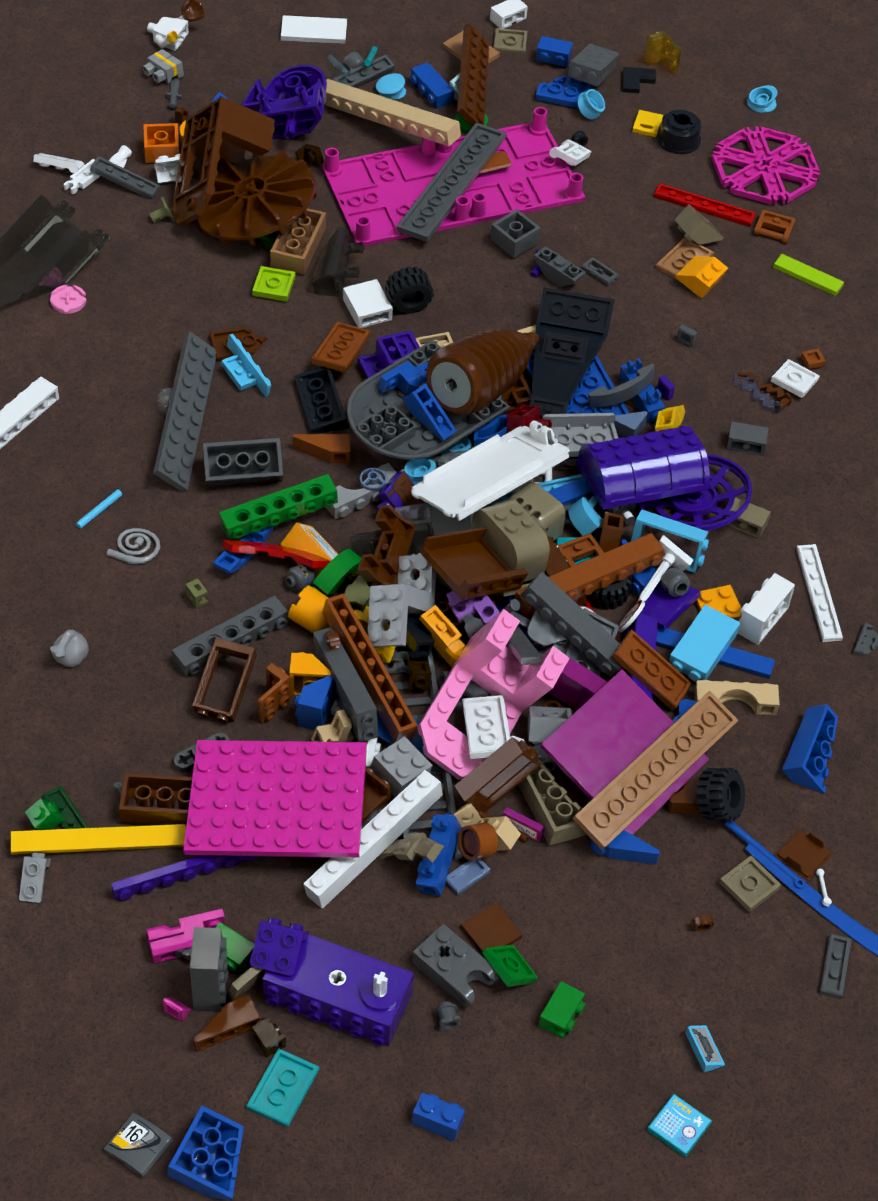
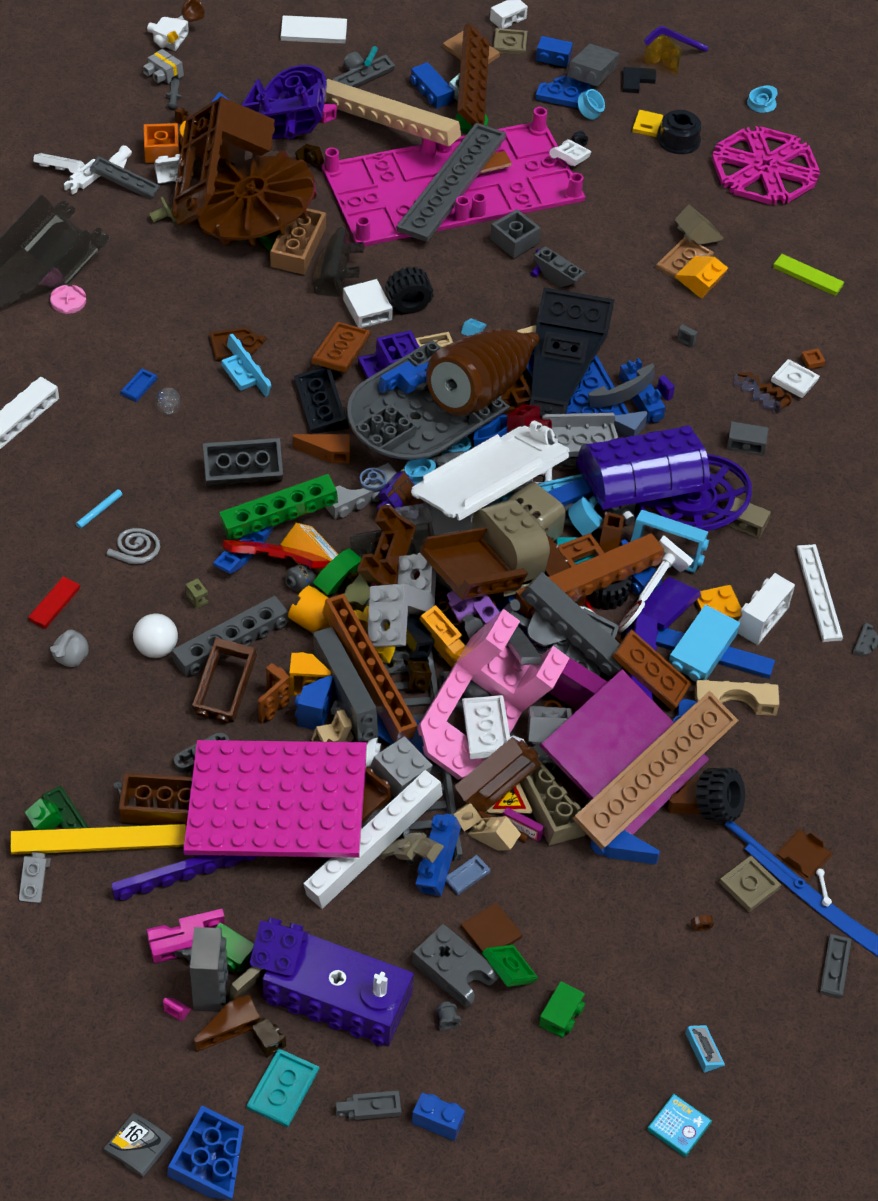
(54, 602): none -> red tile
(138, 385): none -> blue tile
(155, 635): none -> white piece
(185, 412): dark grey plate -> none
(273, 283): lime plate -> none
(329, 113): none -> dark pink slope
(332, 640): reddish brown piece -> none
(338, 65): clear light blue bar -> none
(370, 1105): none -> dark grey hinge
(391, 86): medium azure piece -> none
(429, 412): blue slope -> none
(472, 326): none -> medium azure slope
(477, 841): dark orange piece -> none
(514, 800): none -> piece
(597, 273): dark grey tile -> none
(666, 31): none -> dark purple piece
(670, 418): yellow slope -> none
(675, 582): dark grey head -> none
(705, 205): red tile -> none
(775, 222): dark orange plate -> none
(812, 748): blue wedge -> none

